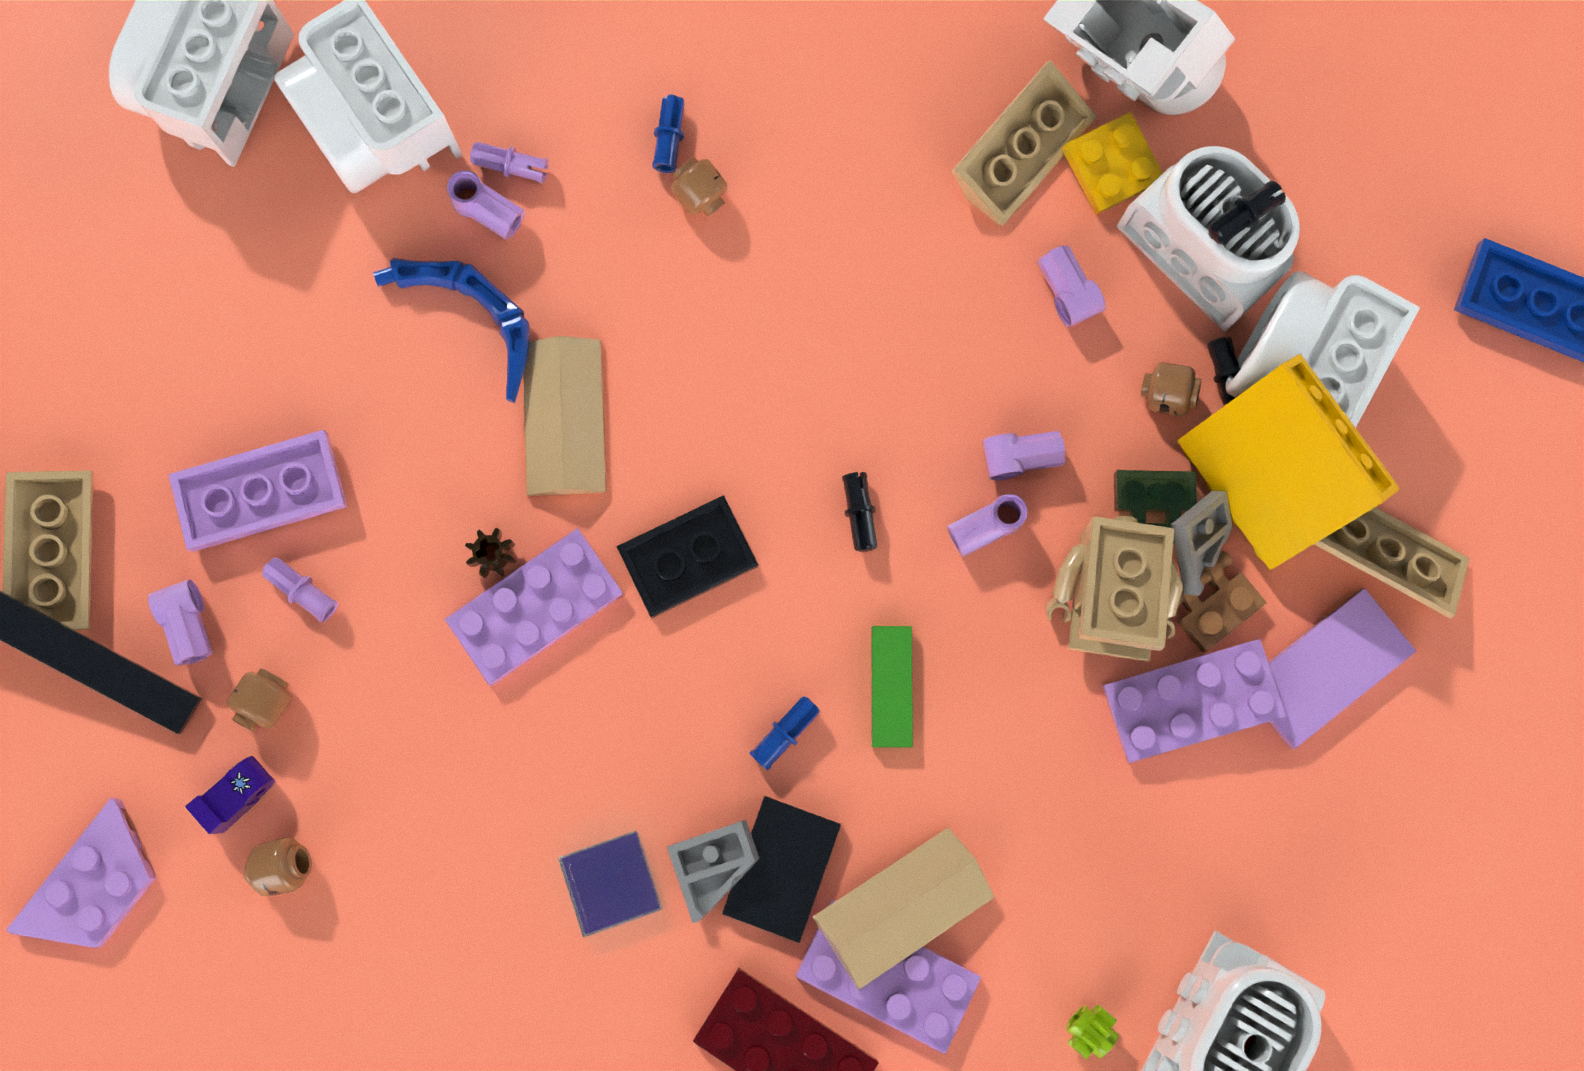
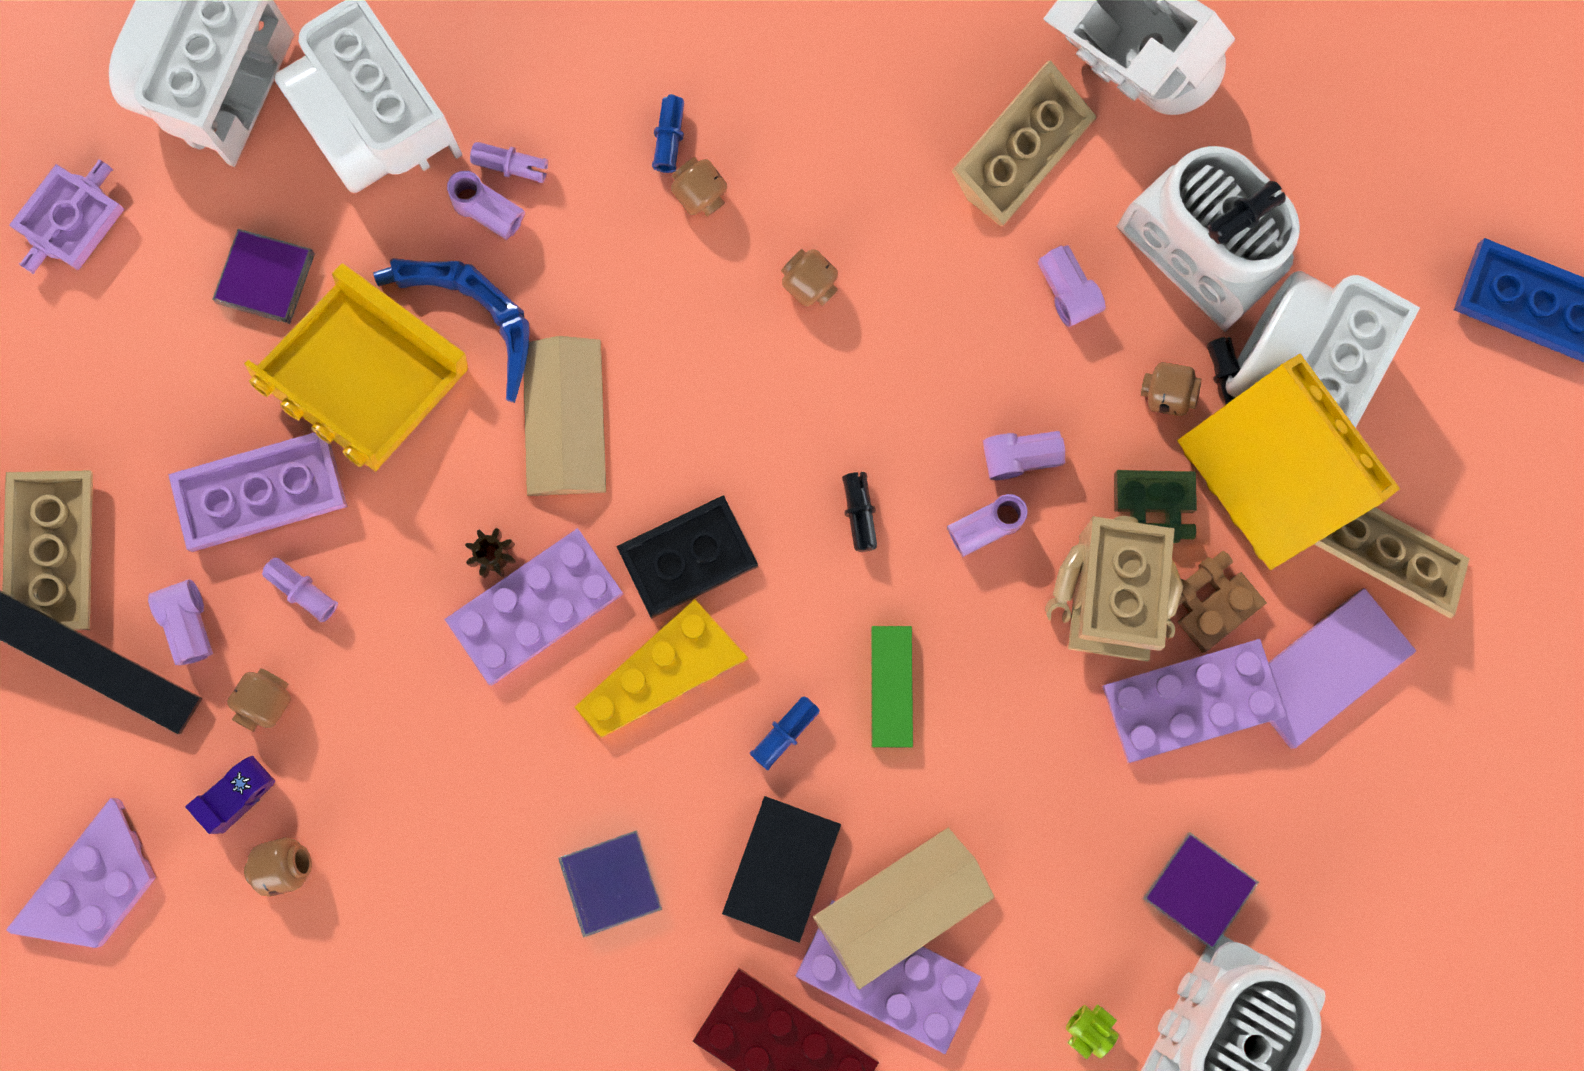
(66, 217): none -> lavender plate
(263, 276): none -> dark purple tile
(360, 370): none -> yellow panel
(669, 664): none -> yellow wing
(712, 865): light grey wing -> none
(810, 277): none -> medium nougat head
(1112, 163): yellow plate -> none
(1200, 538): light grey wing -> none
(1200, 890): none -> dark purple tile

